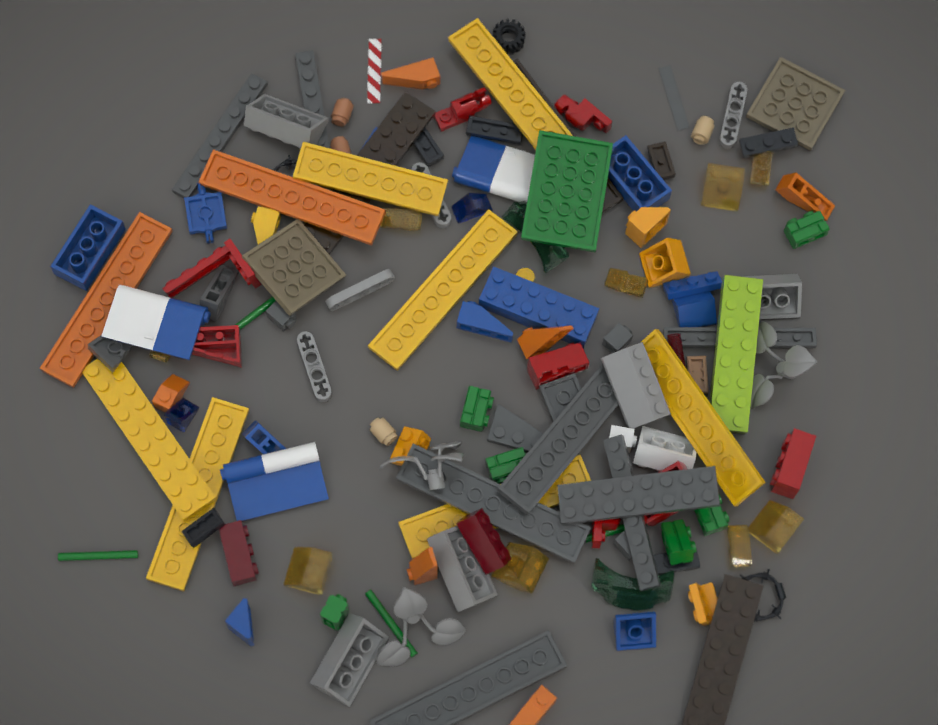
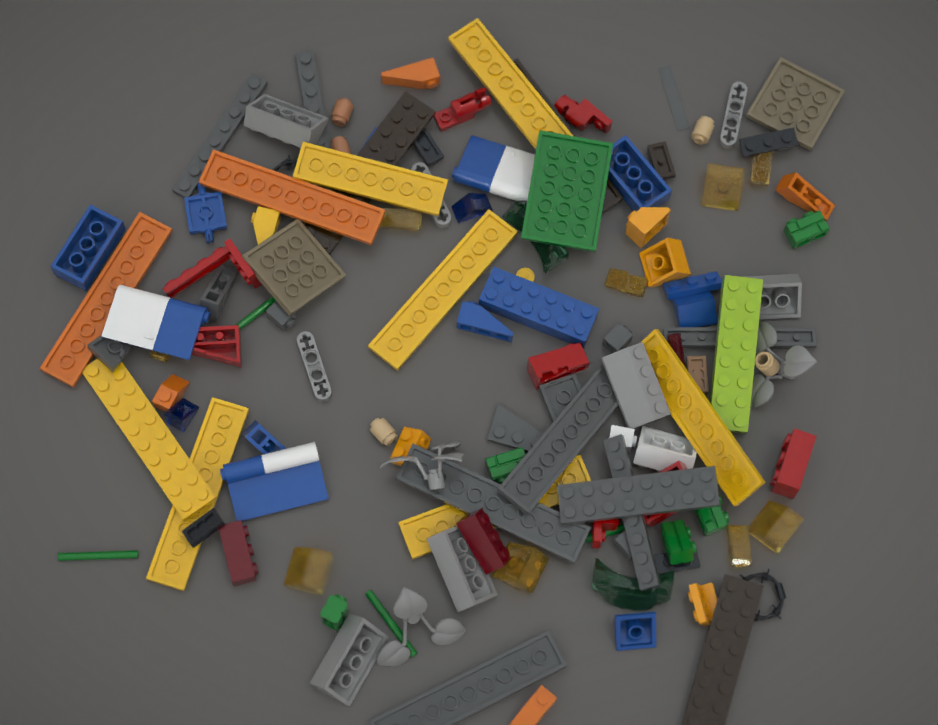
(241, 622): blue slope -> none
(360, 290): light grey beam -> none
(374, 71): sticker -> none
(423, 567): orange slope -> none
(476, 408): green brick -> none
(493, 130): black plate -> none
(512, 27): black tyre -> none
(541, 339): orange slope -> none
(767, 363): none -> tan brick

